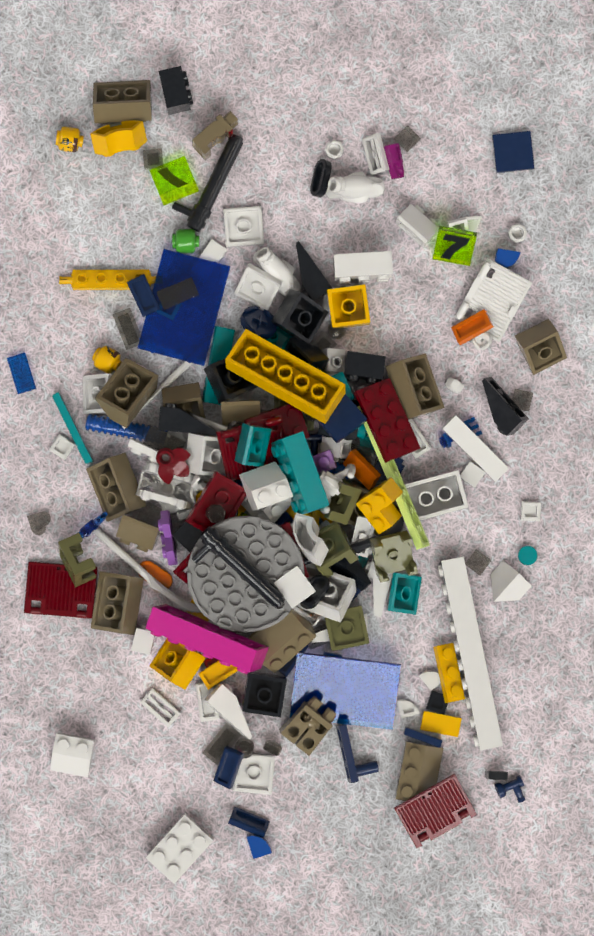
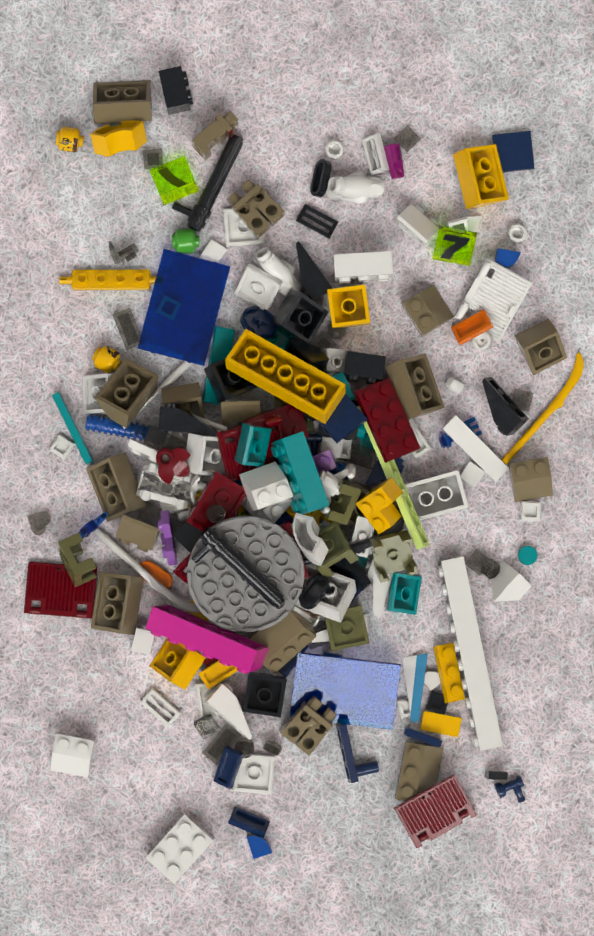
(21, 373): clear blue tile -> none
(126, 254): none -> clear smoke plate
(143, 295): dark blue tile -> none
(177, 293): clear smoke tile -> none
(206, 726): none -> clear smoke tile
(251, 204): none -> dark tan hips
(294, 587): white sticker -> none
(310, 226): none -> black tile
(364, 470): orange tile -> none
(414, 675): none -> dark azure sticker
(427, 310): none -> dark tan slope
(480, 176): none -> yellow slope
(490, 569): none -> clear smoke tile
(531, 479): none -> dark tan slope
(555, 404): none -> yellow piece

